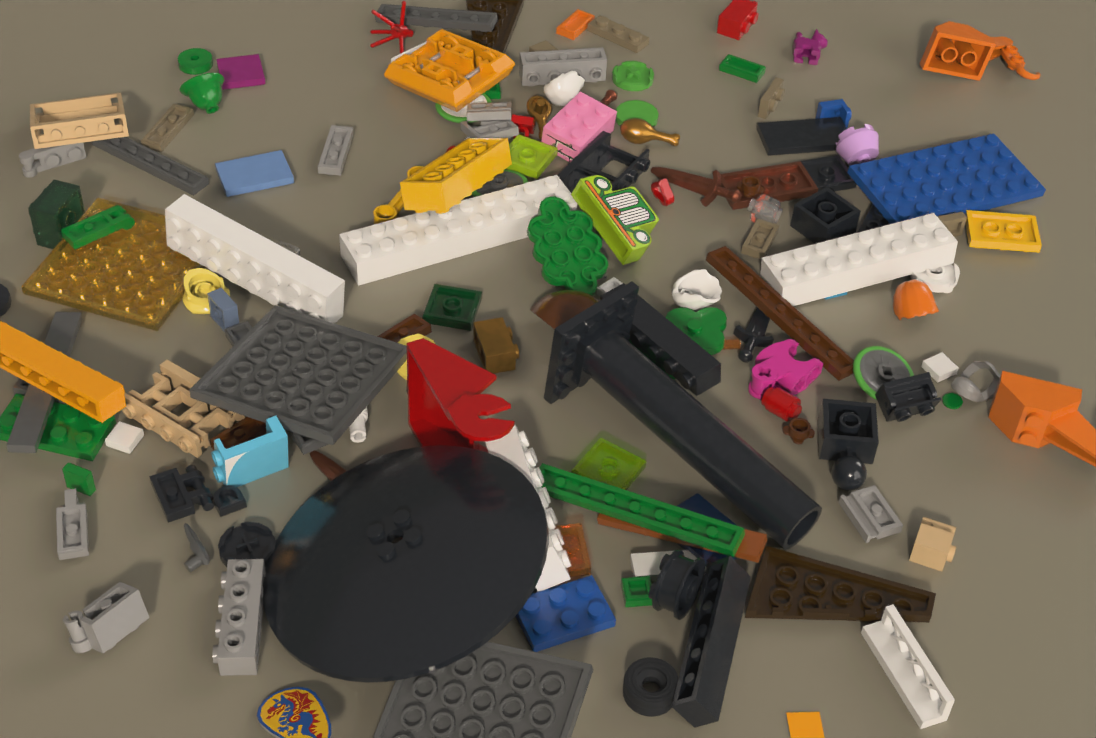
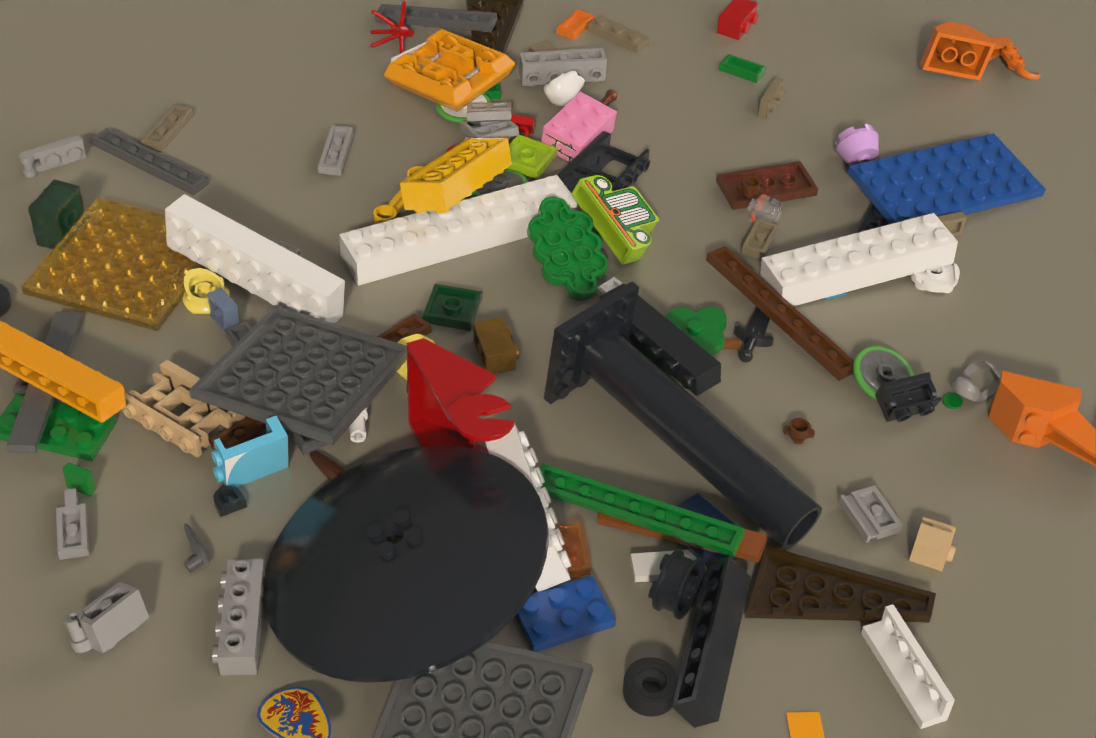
(77, 120): tan window -> none
(97, 226): green plate -> none
(124, 437): white tile -> none
(173, 495): black plate -> none
(195, 61): green piece -> none
(204, 91): green hat -> none
(241, 71): magenta tile -> none
(247, 542): black tile -> none
(254, 173): medium blue tile -> none
(539, 109): pearl gold piece -> none
(562, 306): reddish brown brick -> none
(610, 465): clear neon green plate -> none
(632, 76): bright green tile -> none
(636, 591): green tile -> none
(638, 110): bright green tile -> none
(640, 132): pearl gold piece -> none
(662, 191): red tile -> none
(696, 290): white hair -> none
(704, 186): copper sword -> none
(777, 368): dark pink piece -> none
(781, 403): red brick -> none
(800, 135): black tile -> none
(808, 47): magenta animal -> none
(824, 216): black brick -> none
(829, 173): black tile -> none
(834, 108): blue bracket -> none
(850, 438): black brick -> none
(913, 299): orange hair -> none
(940, 367): white tile -> none
(1003, 231): yellow plate -> none

